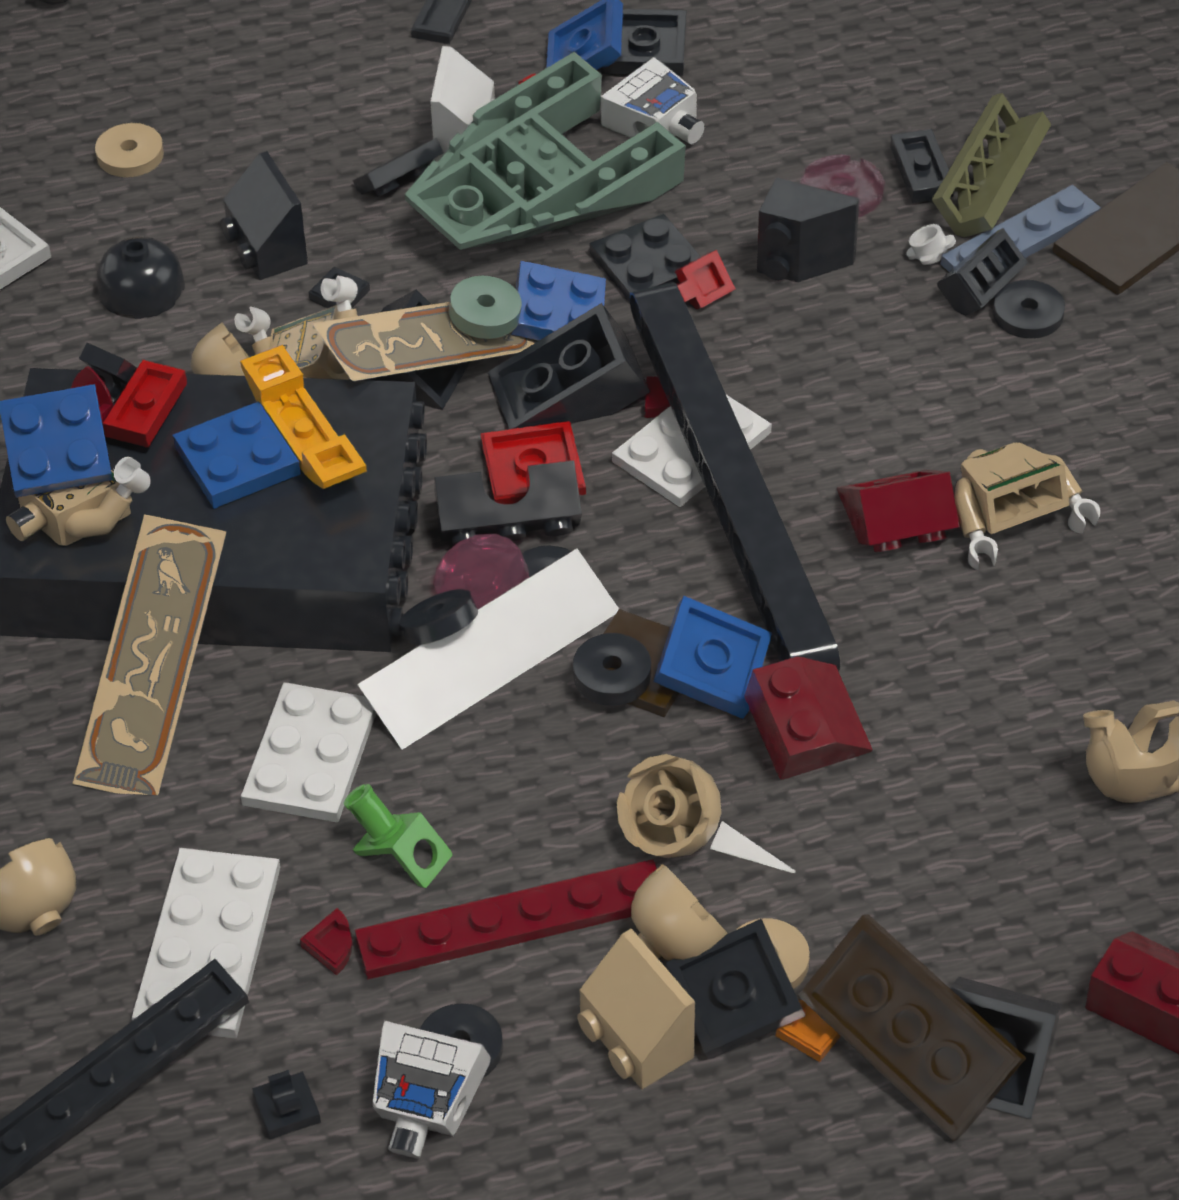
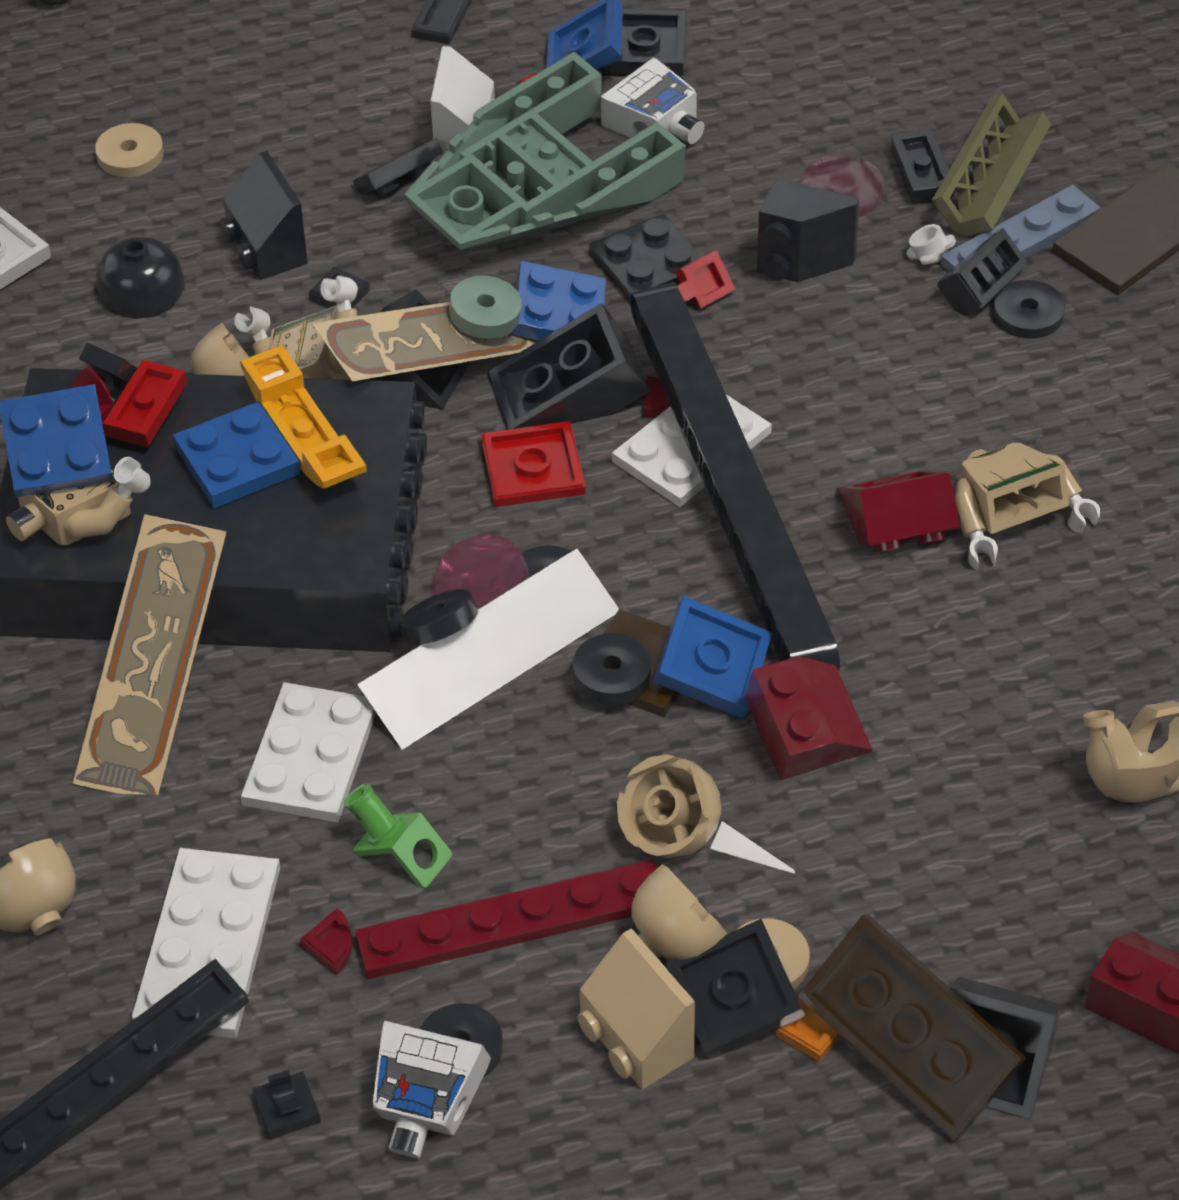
(549, 505): black arch -> none

